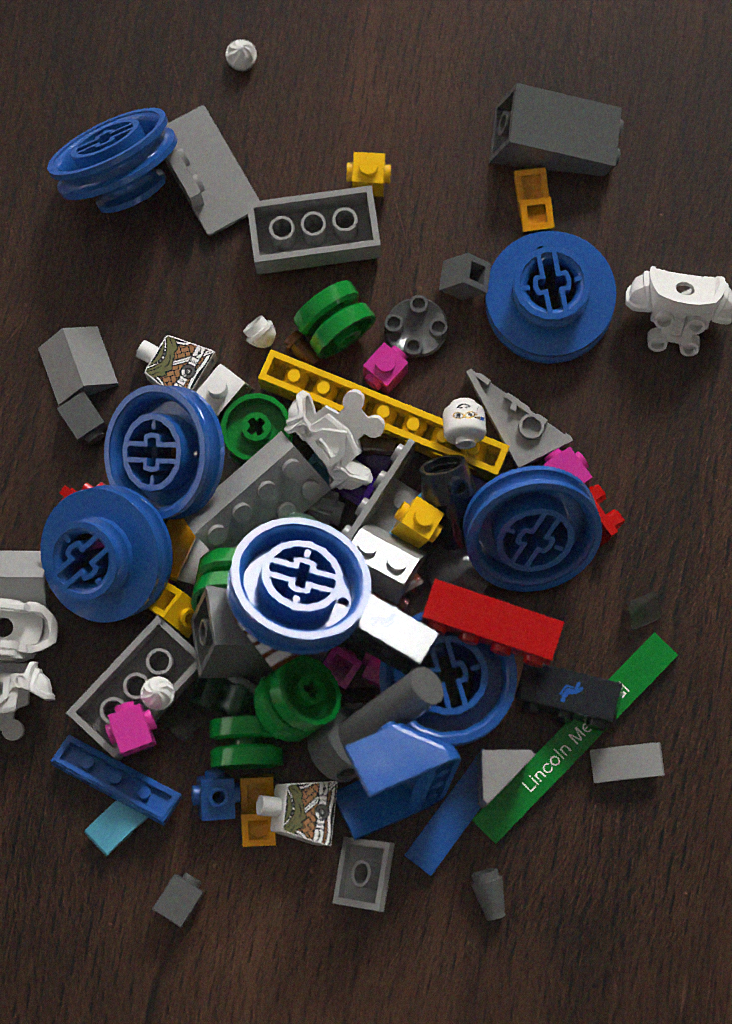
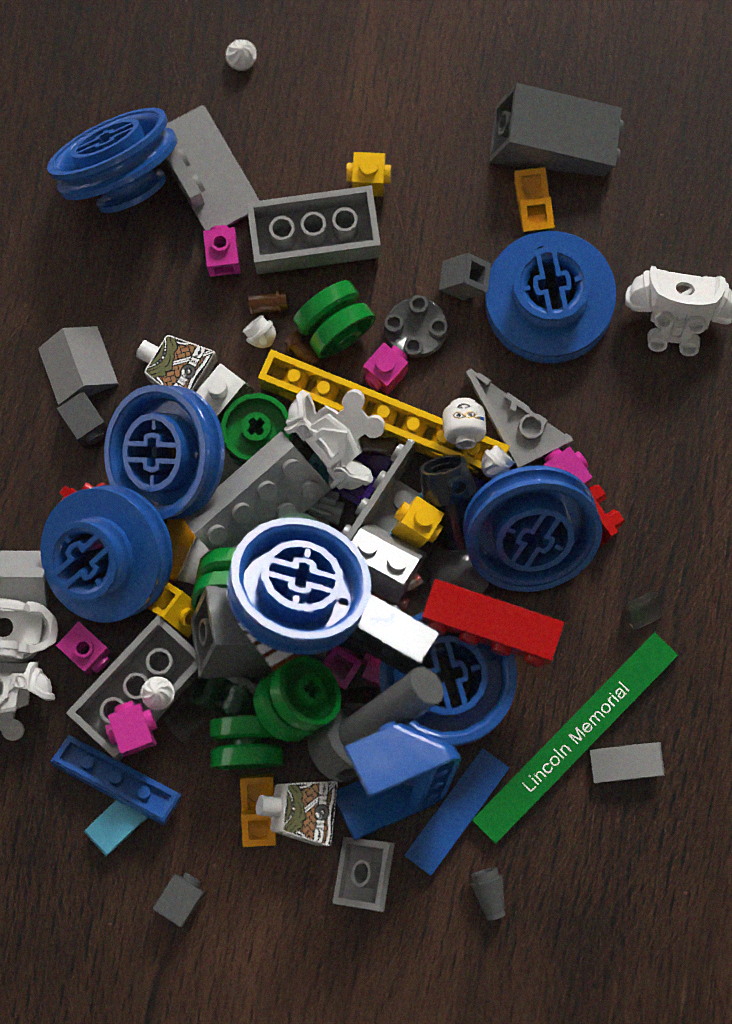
(76, 642): none -> dark pink brick
(220, 806): blue brick -> none
(221, 251): none -> dark pink brick
(268, 302): none -> reddish brown pin
(495, 462): none -> white plate
(496, 769): light grey slope -> none
(569, 696): black brick -> none

